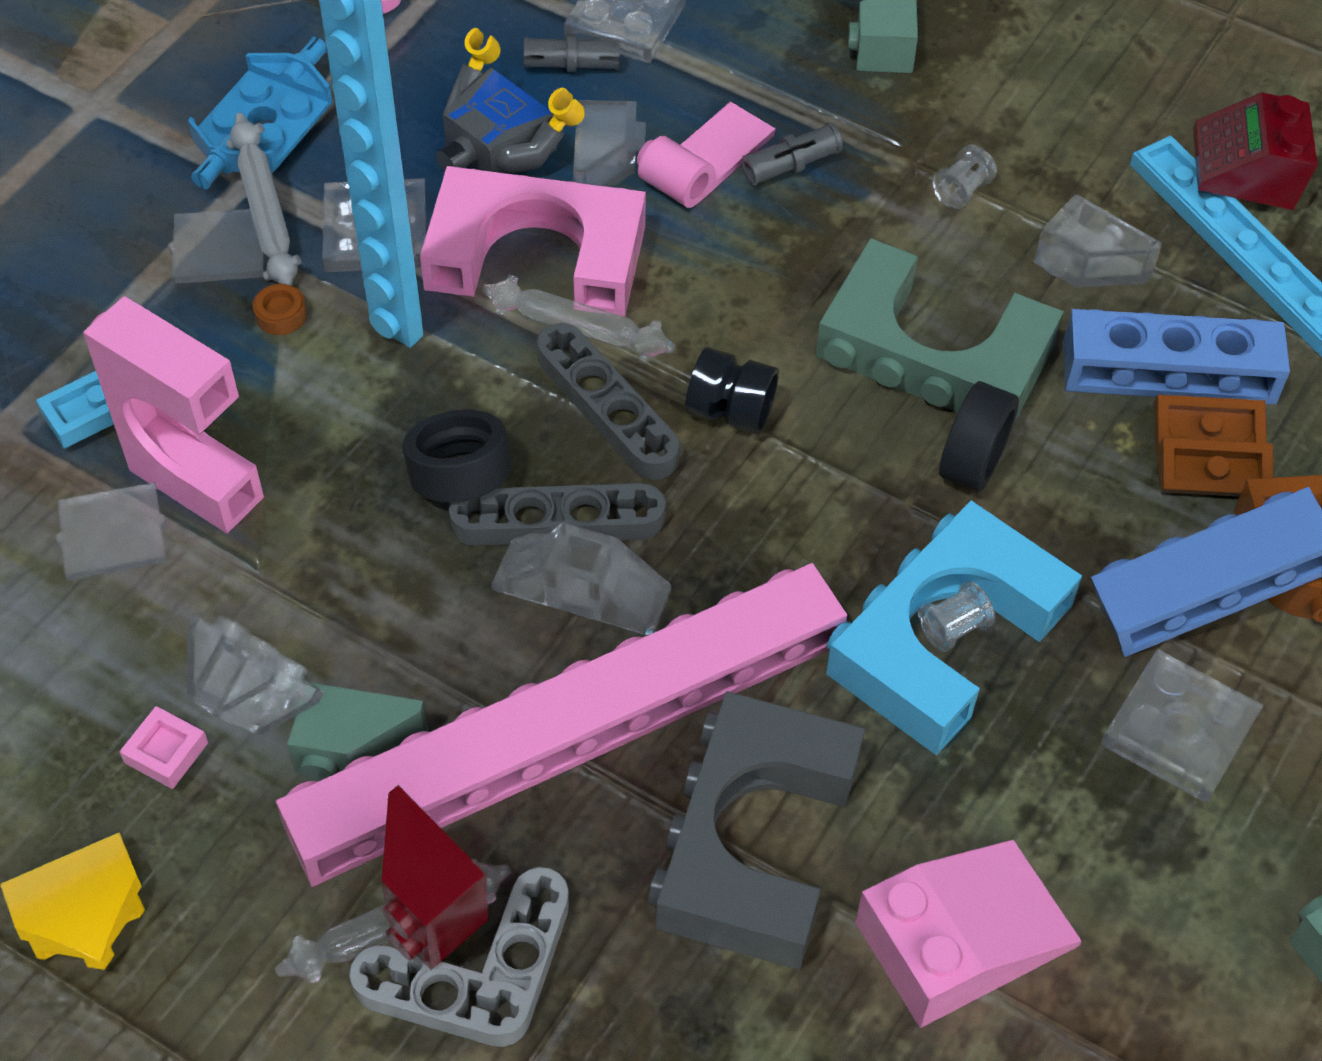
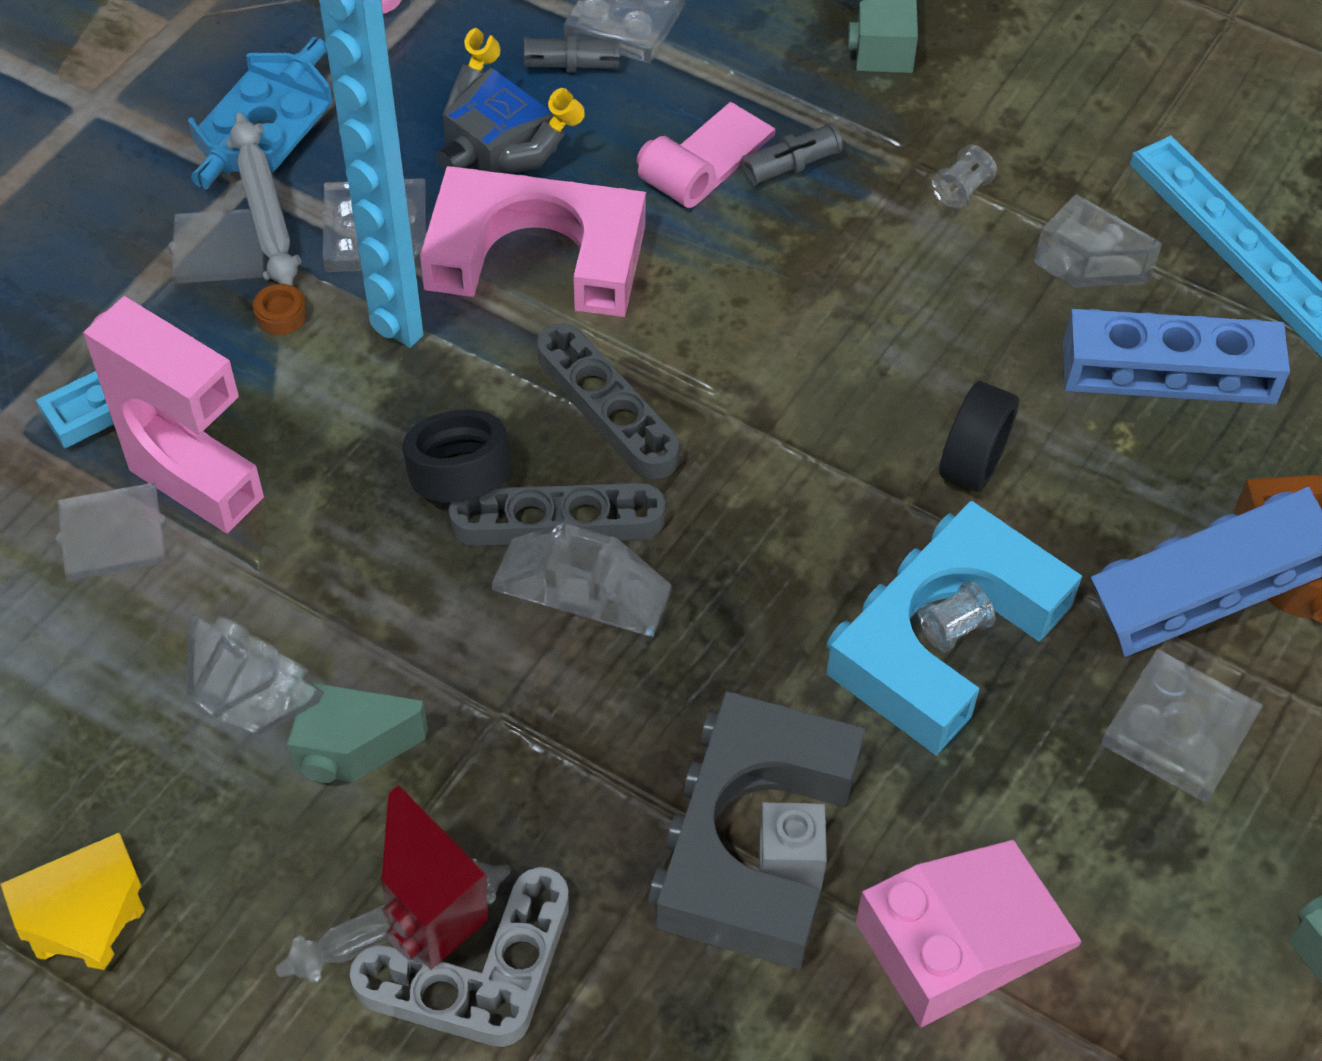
(164, 747): bright pink plate -> none
(563, 720): bright pink brick -> none
(591, 321): clear wheel -> none
(607, 142): clear slope -> none
(732, 390): black wheel -> none
(793, 842): none -> light grey brick
(865, 337): sand green arch -> none
(1210, 444): dark orange slope -> none
(1257, 150): dark red slope -> none

